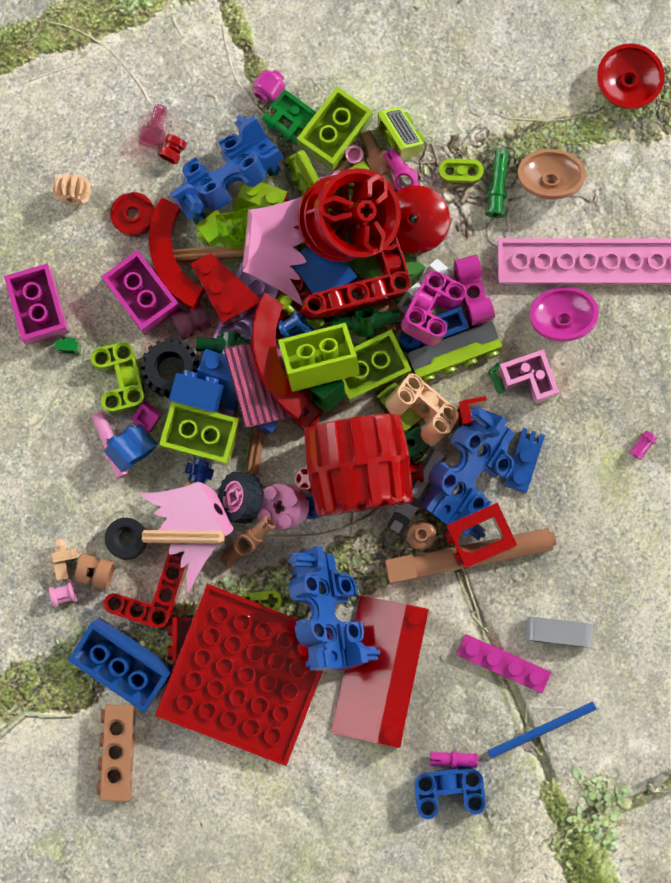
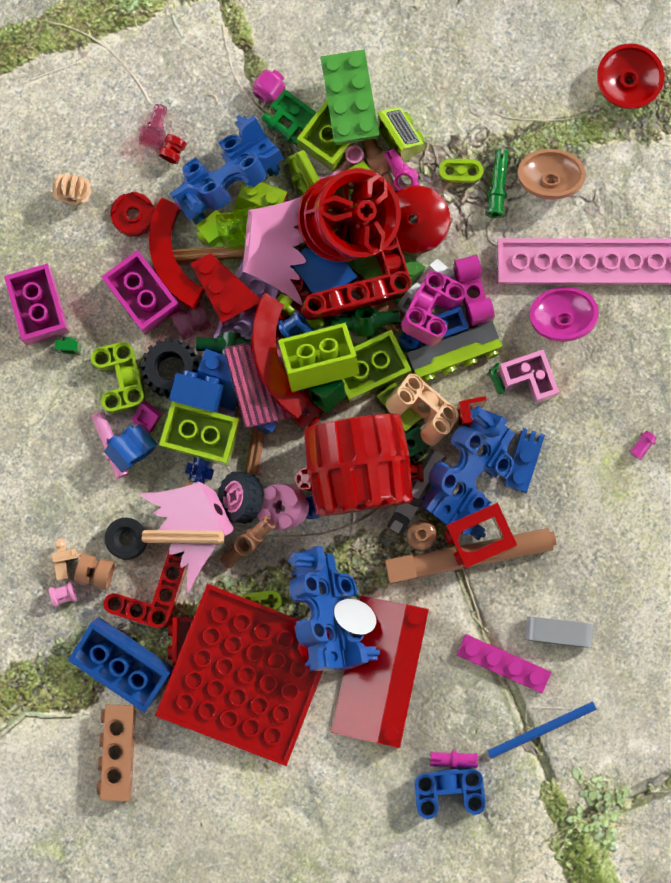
(349, 97): none -> bright green plate
(355, 616): none -> white sticker

